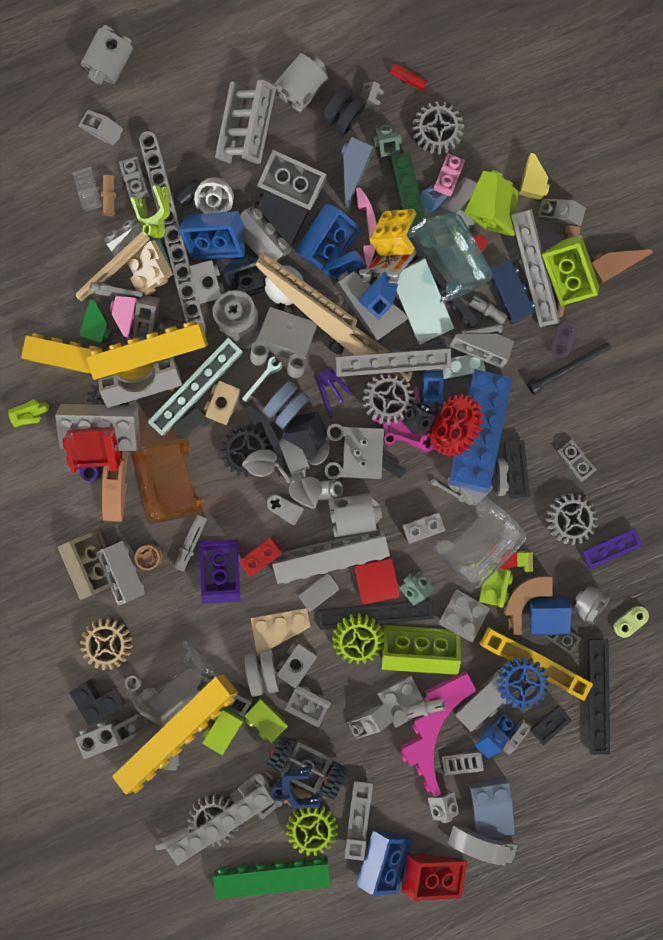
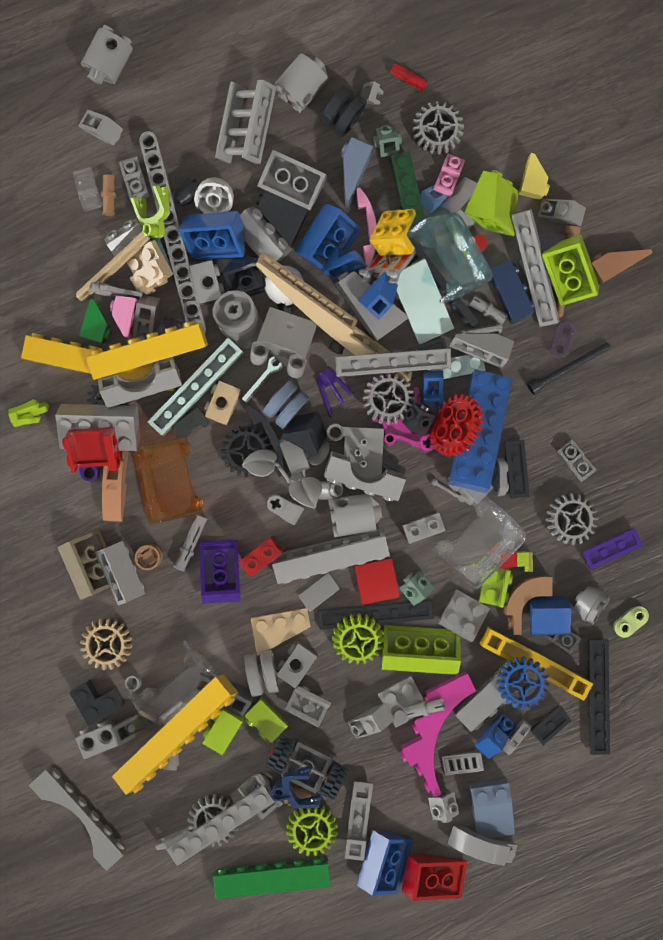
(53, 788): none -> light grey arch
(387, 485): none -> light grey arch

